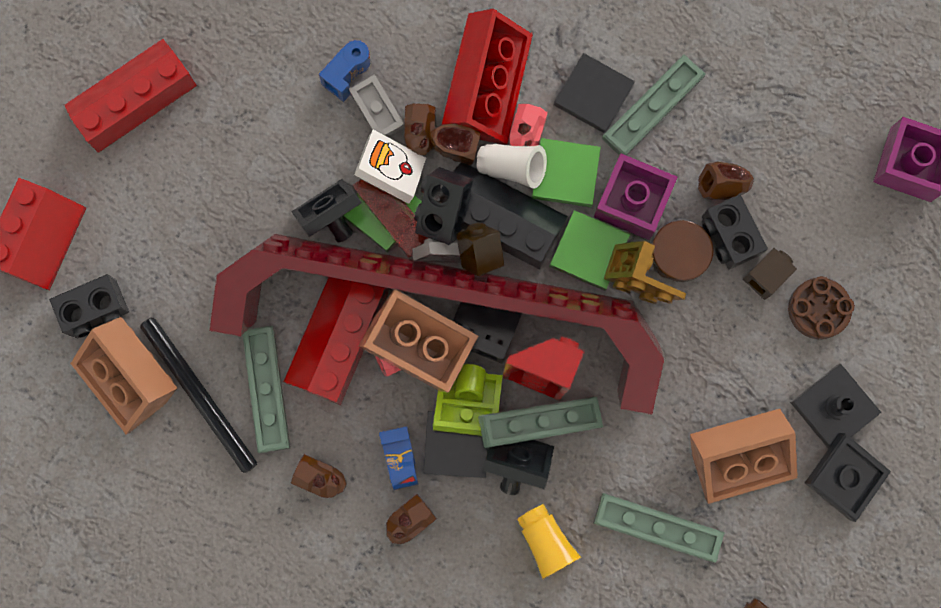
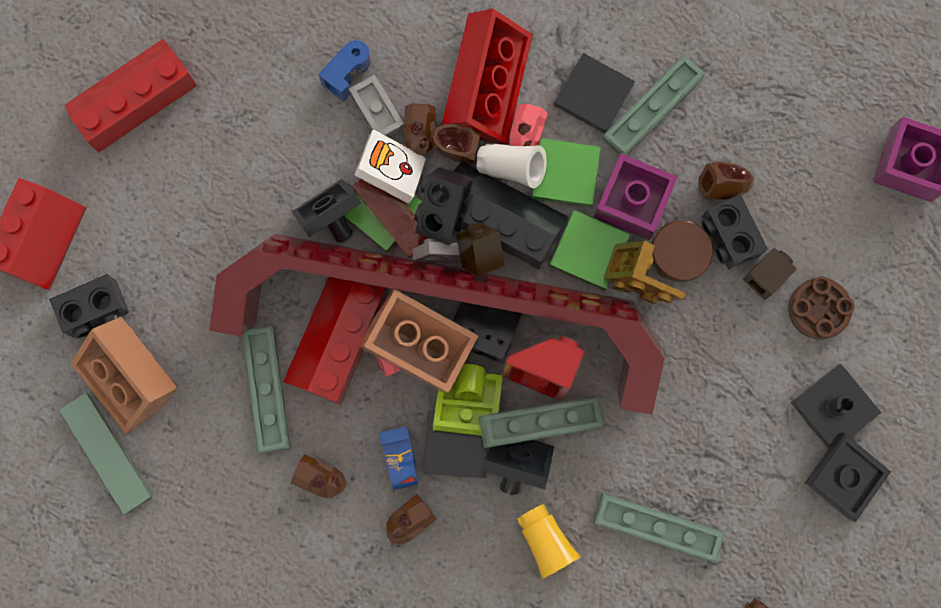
(106, 453): none -> sand green tile
(198, 395): black axle -> none
(745, 455): nougat slope -> none

